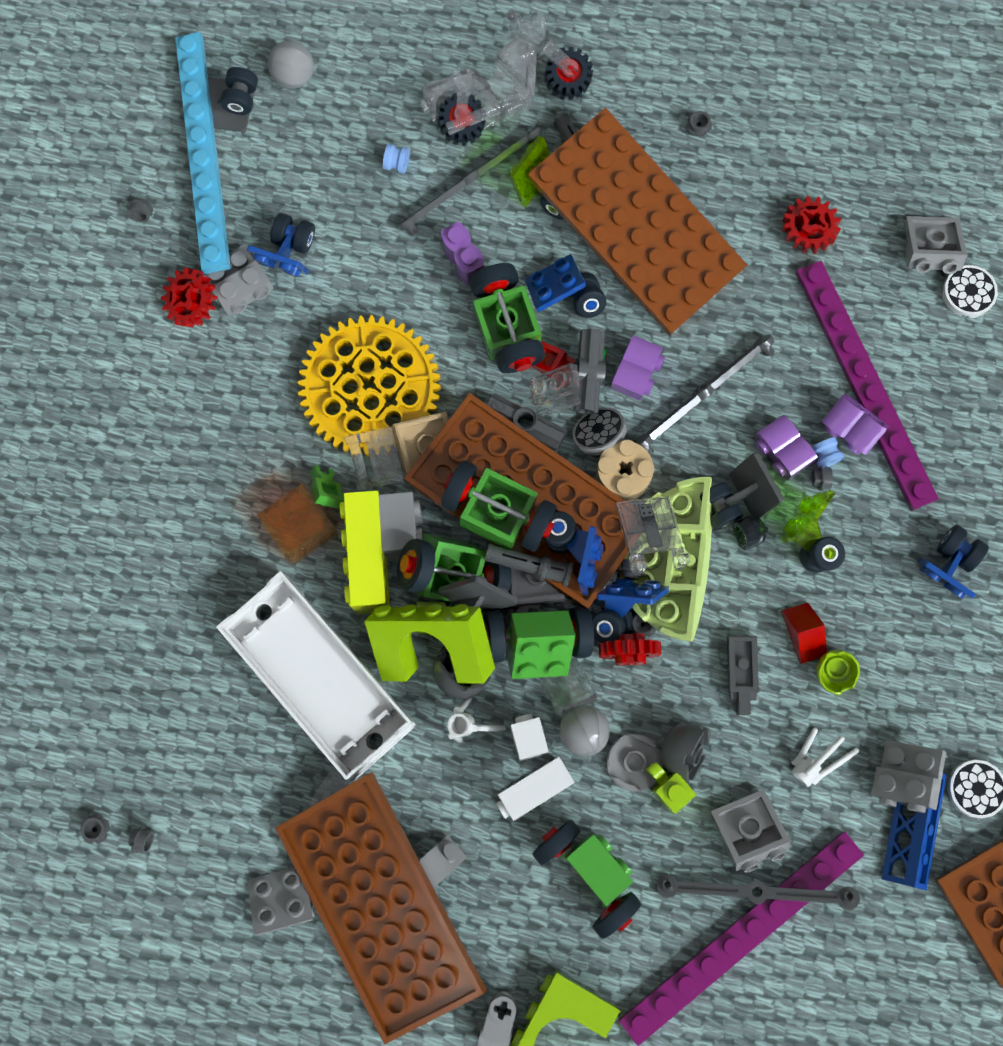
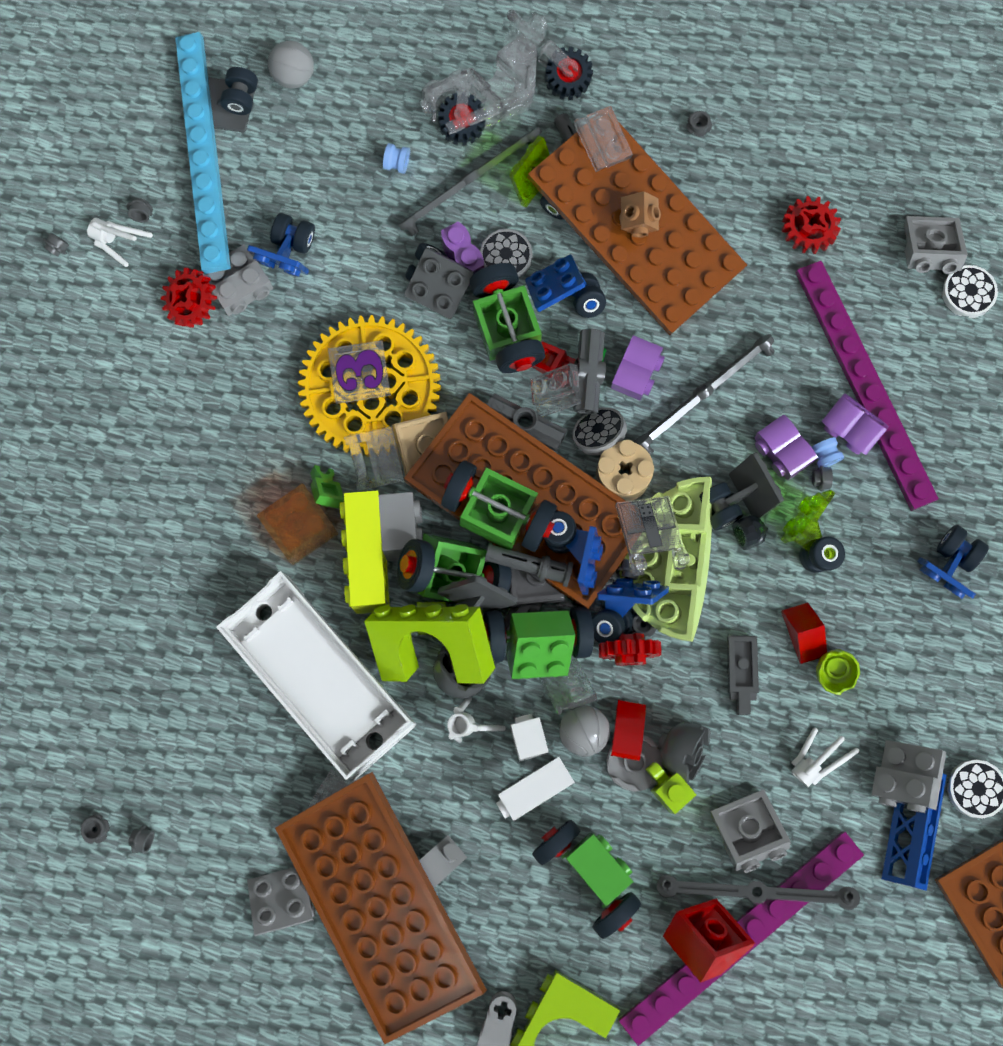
(55, 244): none -> dark grey plate
(106, 231): none -> white plant
(359, 372): none -> clear tile
(437, 281): none -> dark grey plate
(507, 247): none -> tile
(603, 138): none -> clear plate
(628, 730): none -> red slope
(640, 214): none -> medium nougat brick
(707, 939): none -> red slope

